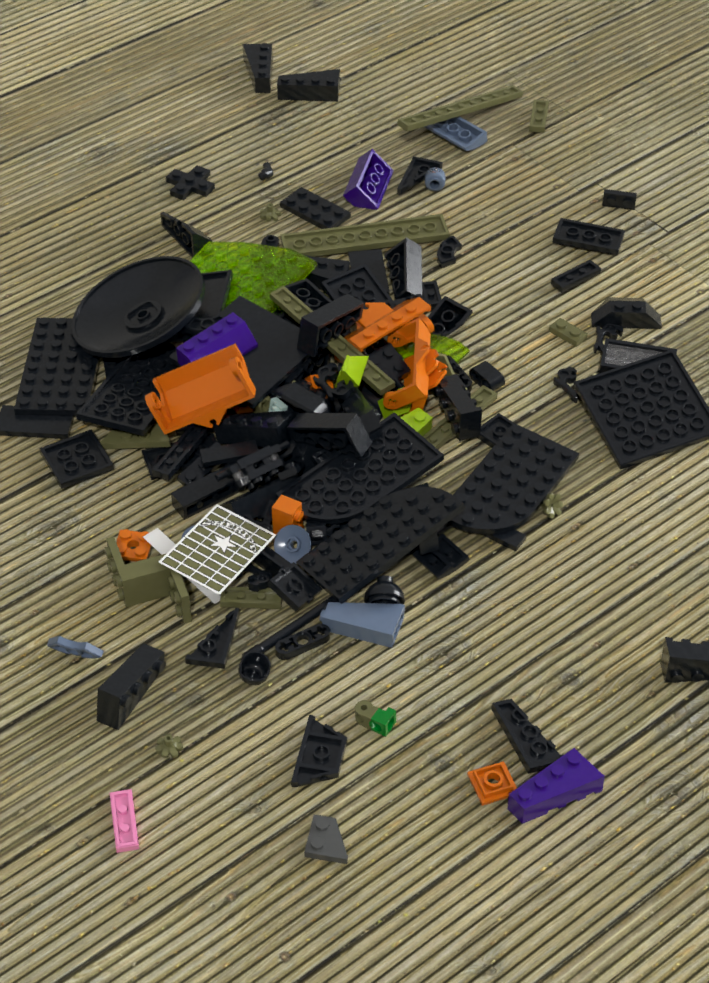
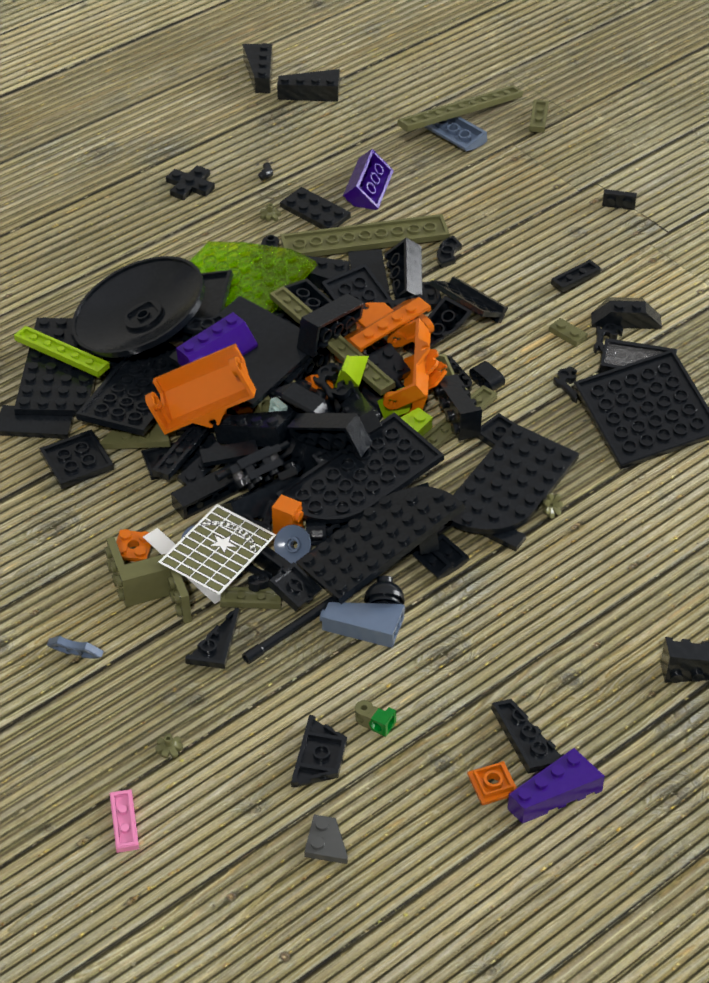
(62, 351): none -> lime plate
(128, 685): black wedge -> none
(186, 236): black wedge -> none
(254, 668): black hair -> none
(297, 649): black beam -> none
(416, 173): black wing -> none
(435, 179): sand blue head -> none
(441, 344): clear neon green tile -> none
(471, 298): none -> black fence
(588, 236): black plate -> none

